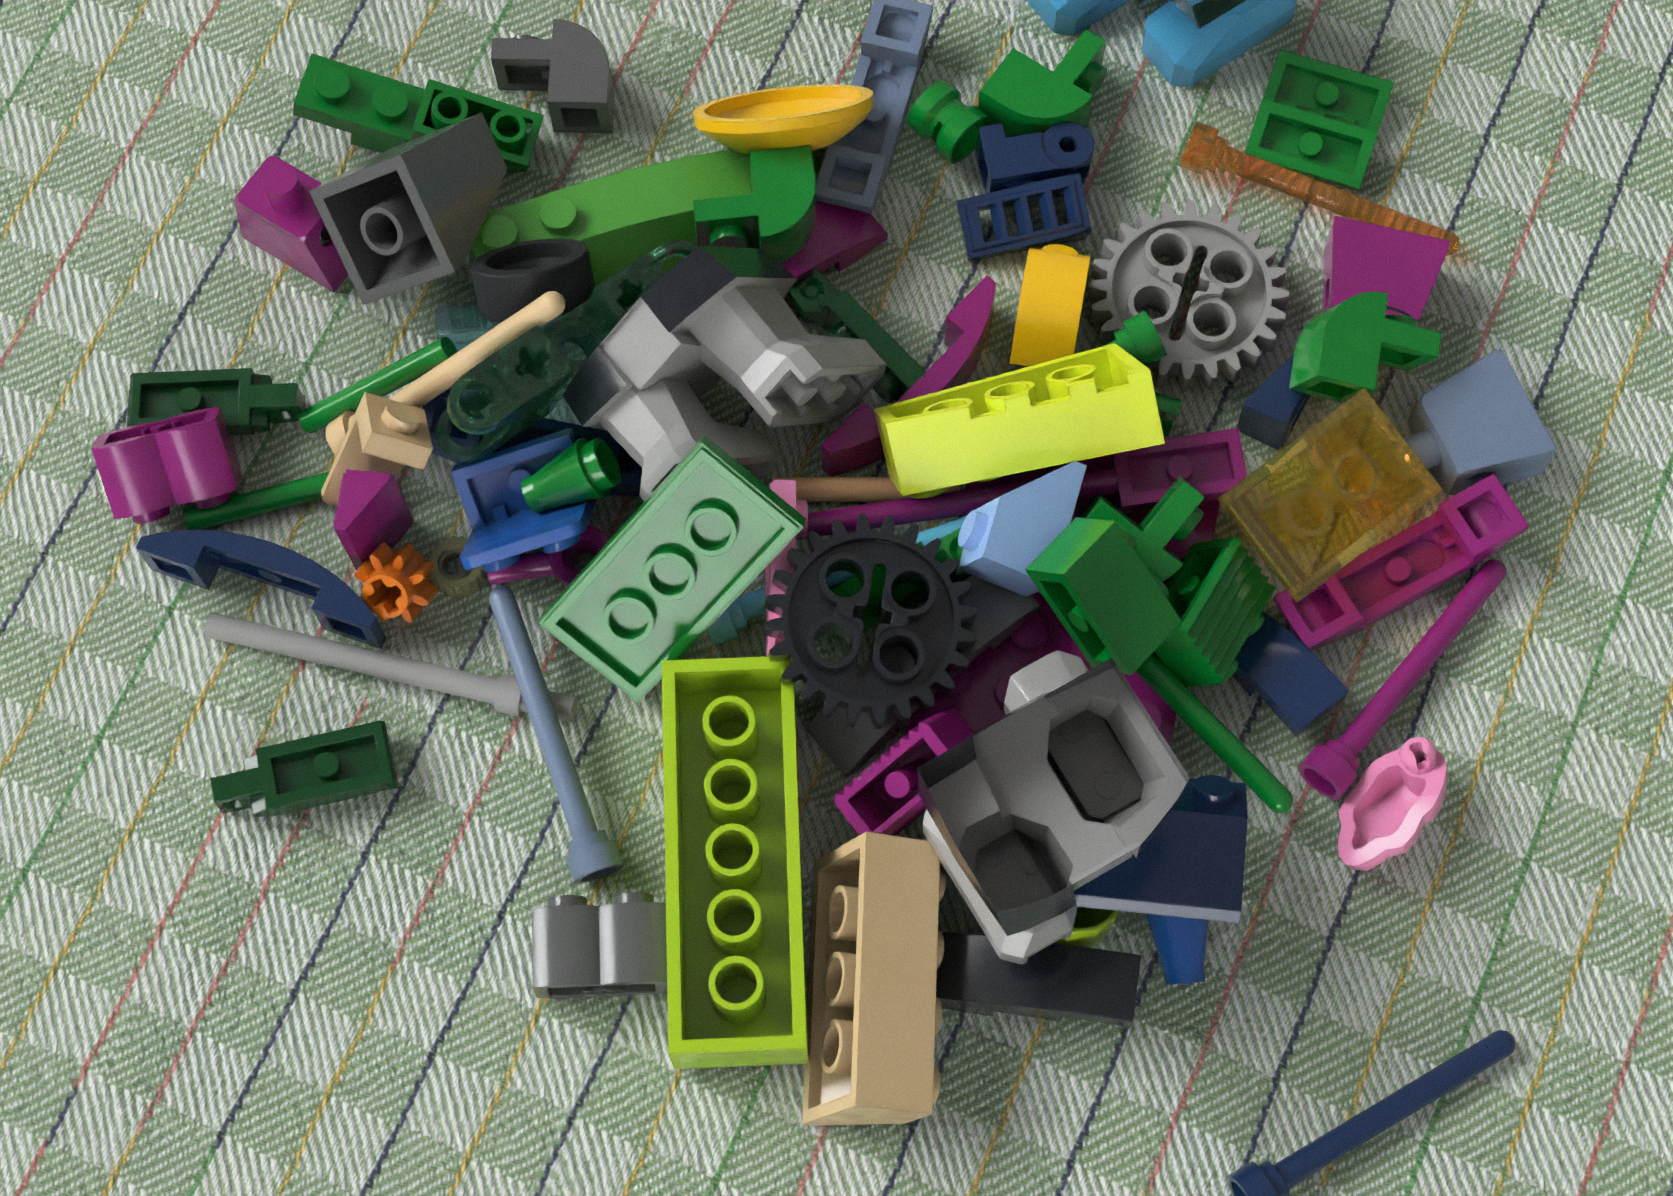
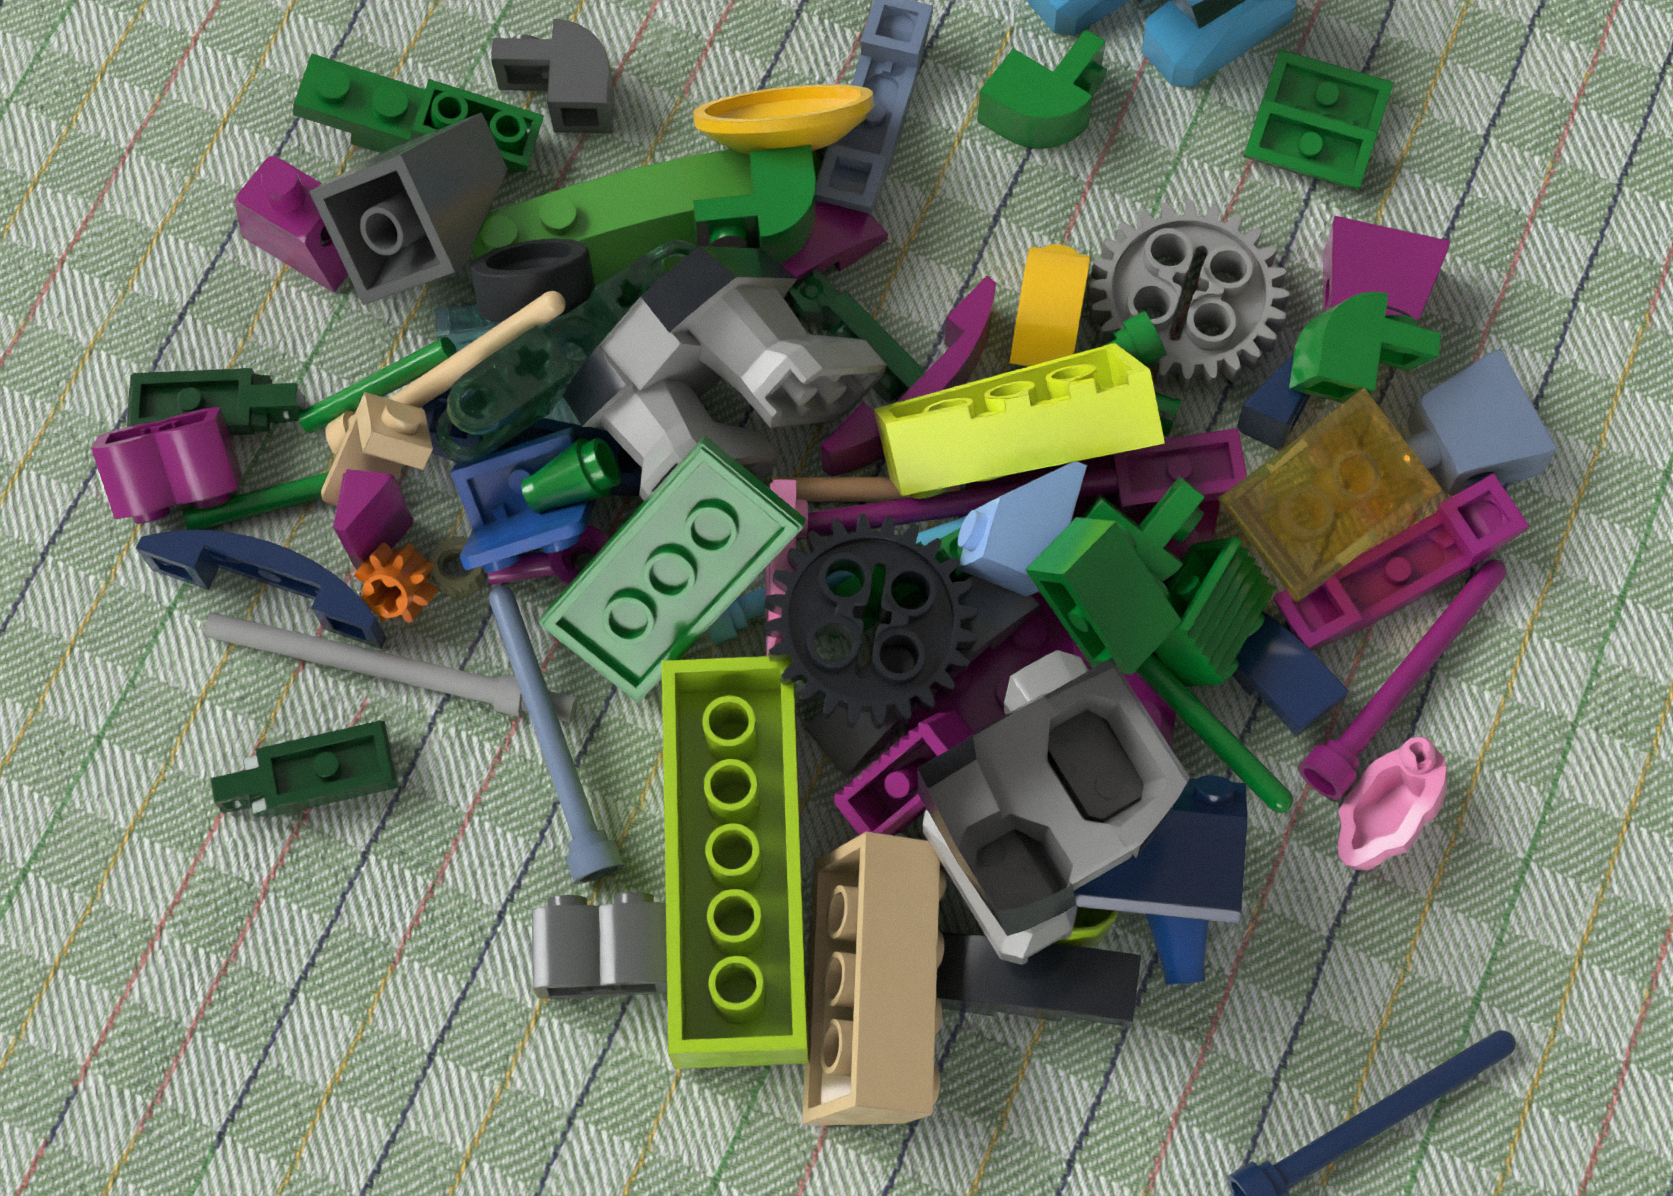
(947, 121): green wheel -> none
(1032, 157): dark blue leg -> none
(1042, 191): dark blue slope -> none
(1210, 152): clear orange piece -> none

